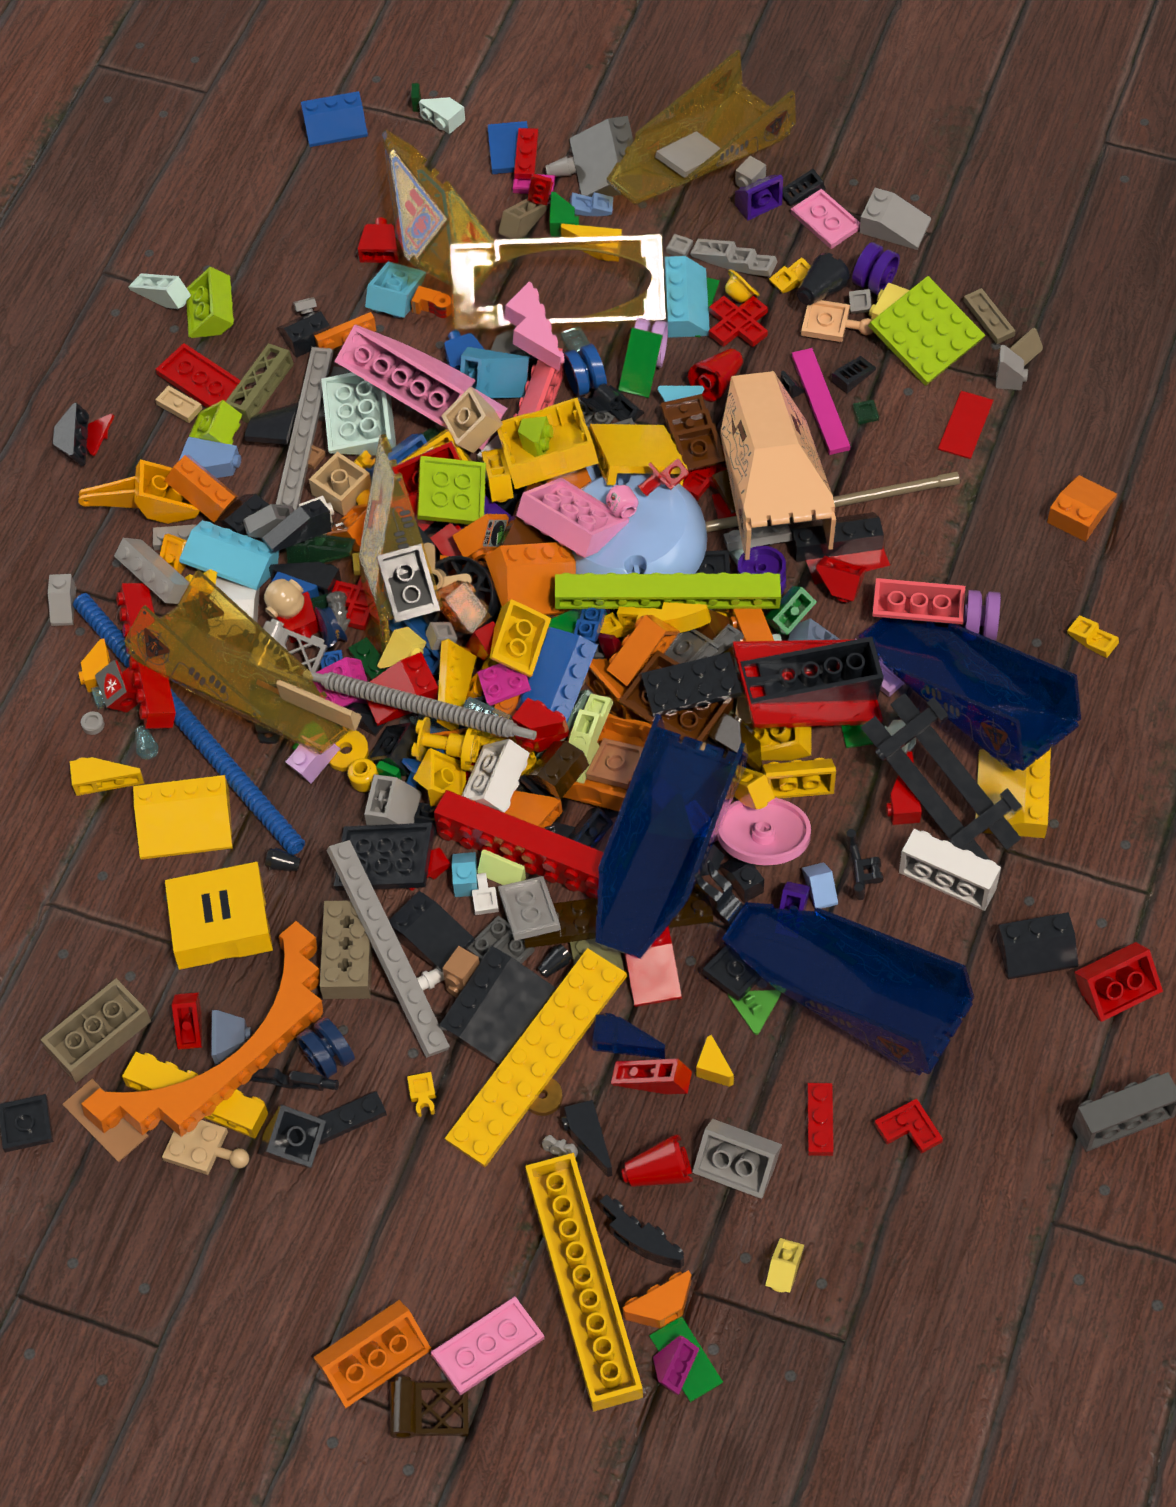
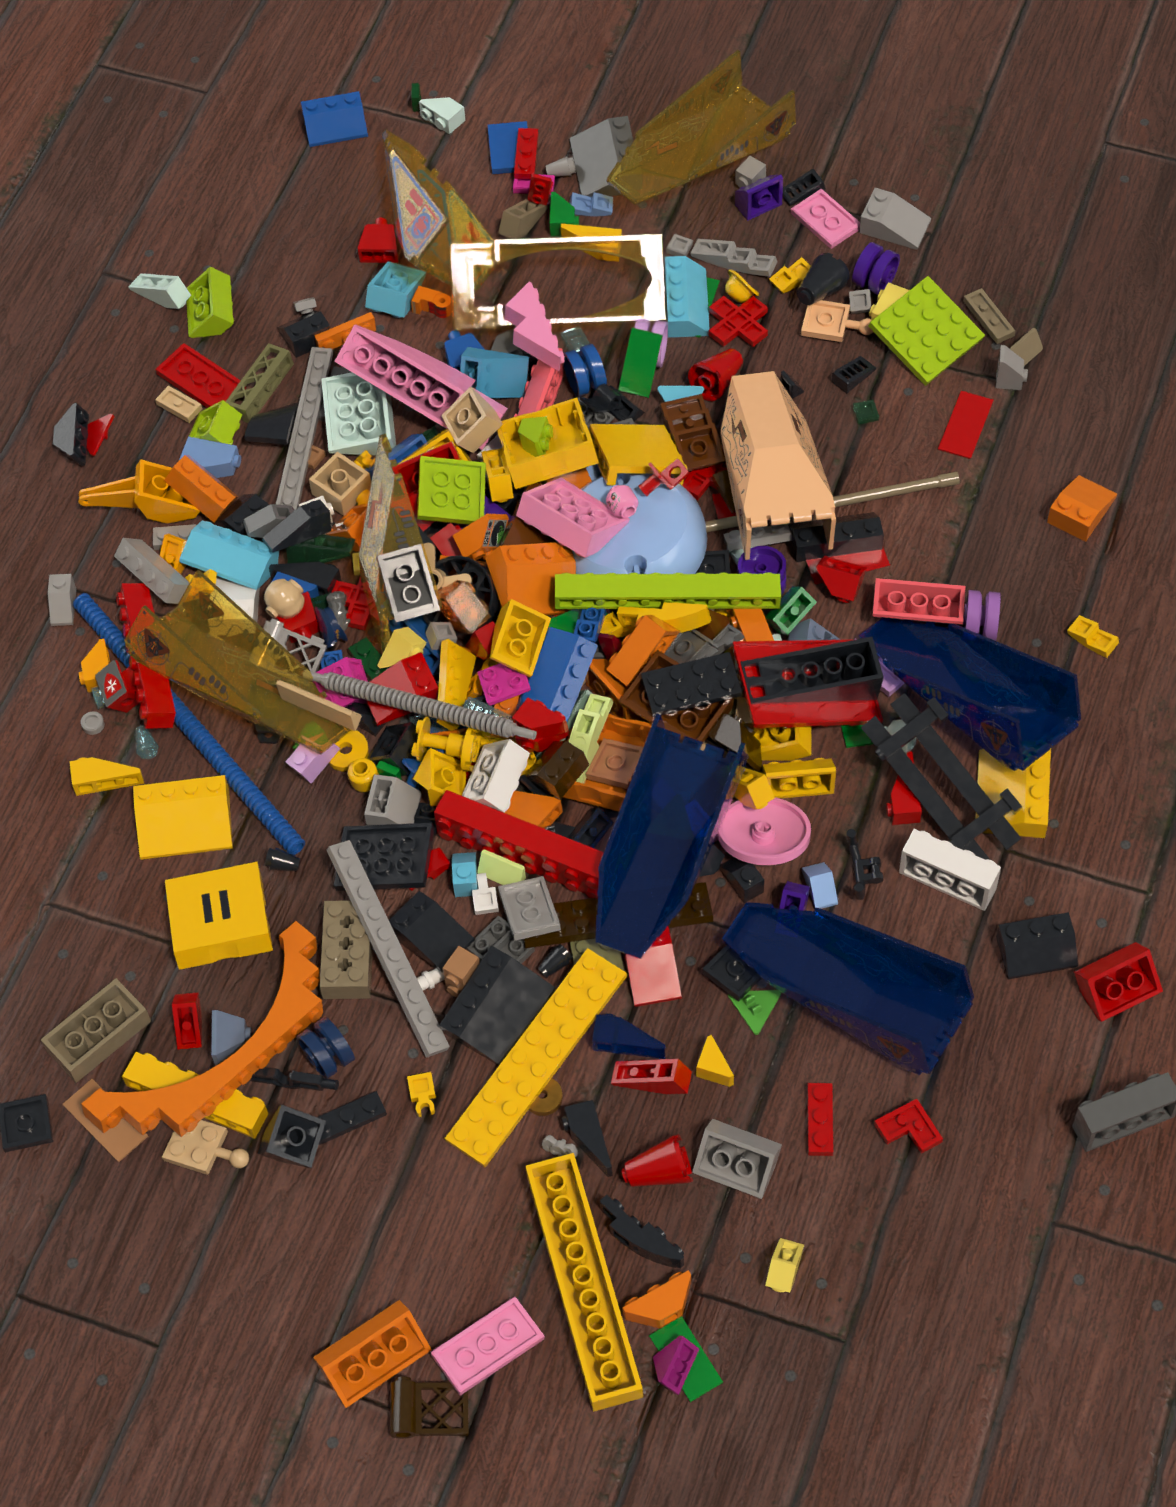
(687, 153): light grey tile -> none
(726, 902): black flag -> none
(820, 401): dark pink tile -> none

